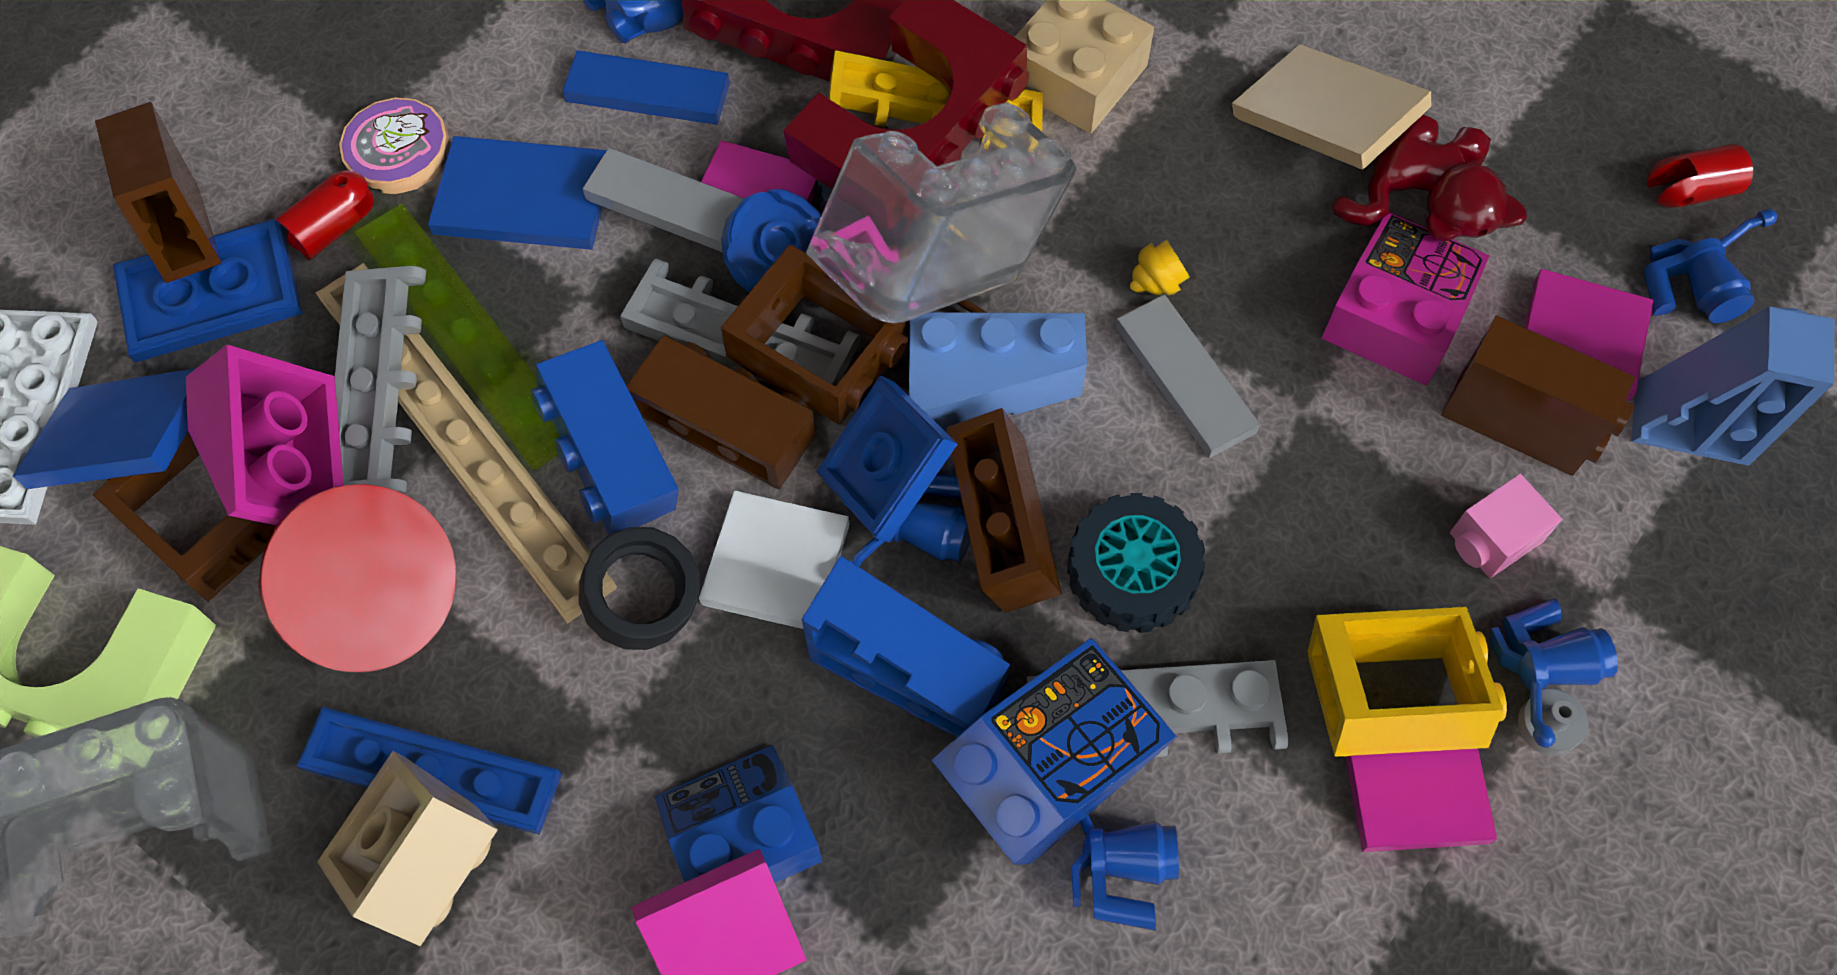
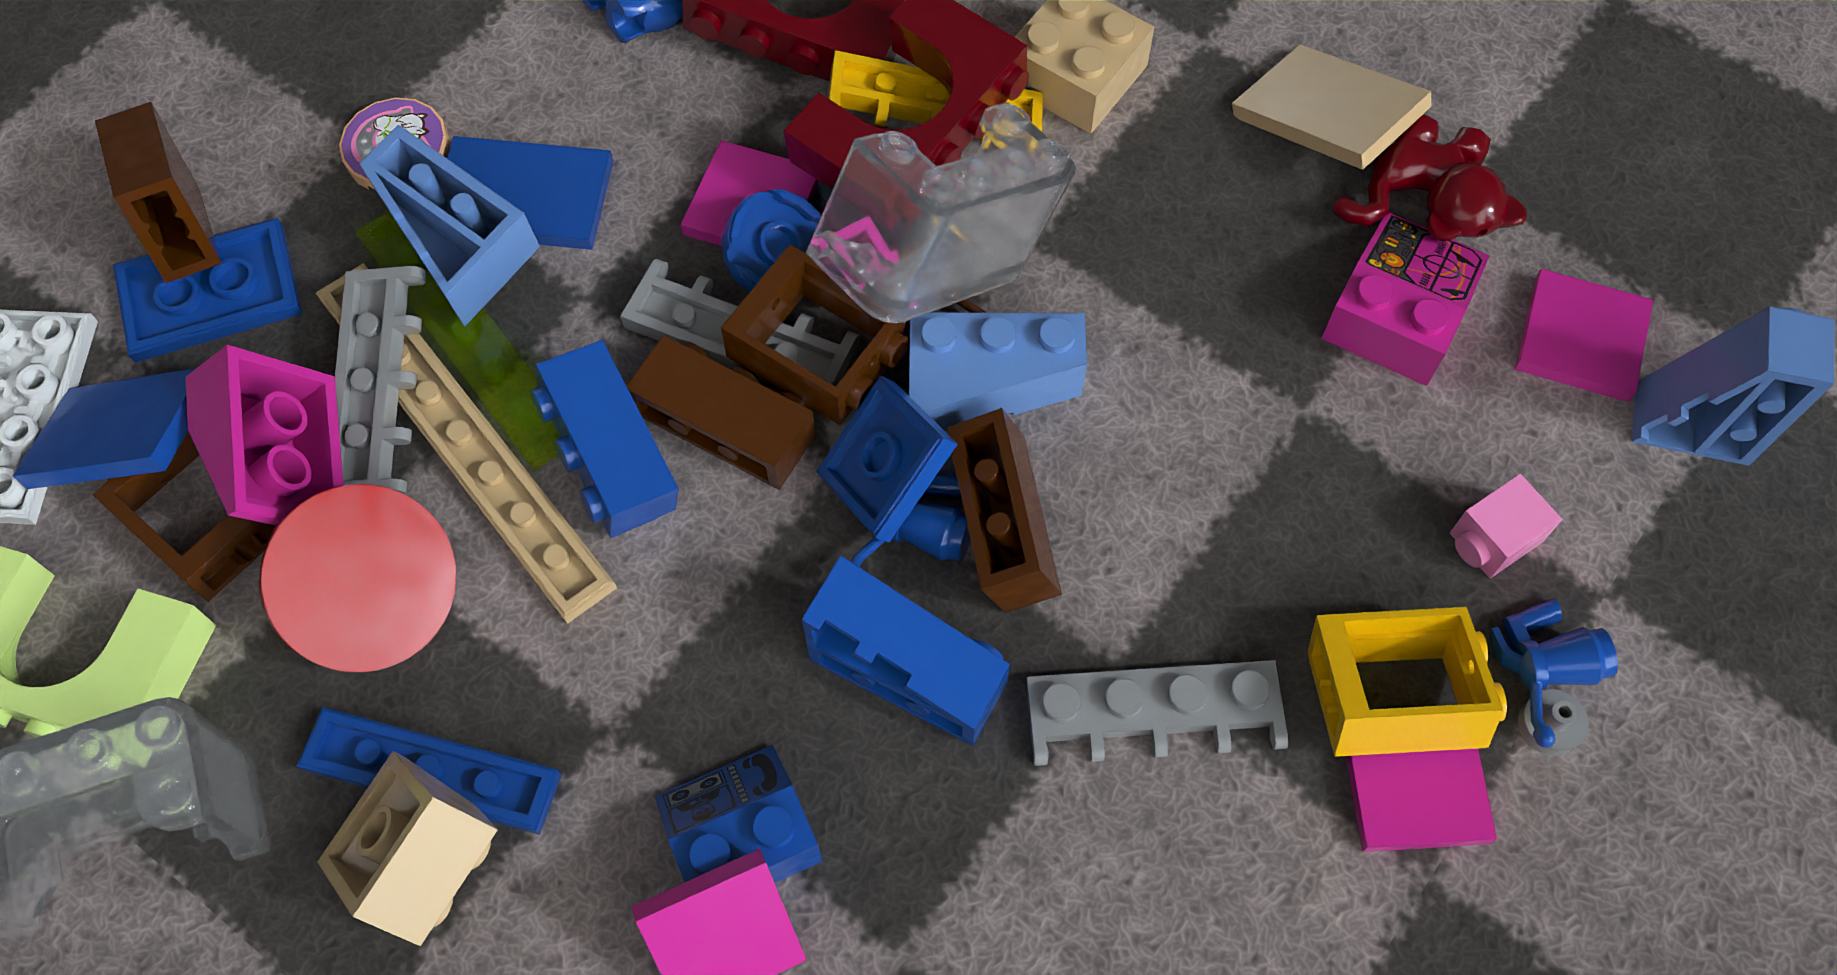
(327, 212): red piece -> none
(453, 221): none -> medium blue wedge
(646, 87): blue tile -> none
(658, 546): black tyre -> none
(661, 198): light grey tile -> none
(772, 558): white tile -> none
(1053, 752): blue slope -> none
(1133, 853): blue piece -> none
(1135, 562): black wheel -> none
(1158, 270): yellow plate -> none
(1187, 376): light grey tile -> none
(1540, 397): reddish brown brick -> none
(1702, 175): red piece -> none
(1715, 282): blue piece -> none

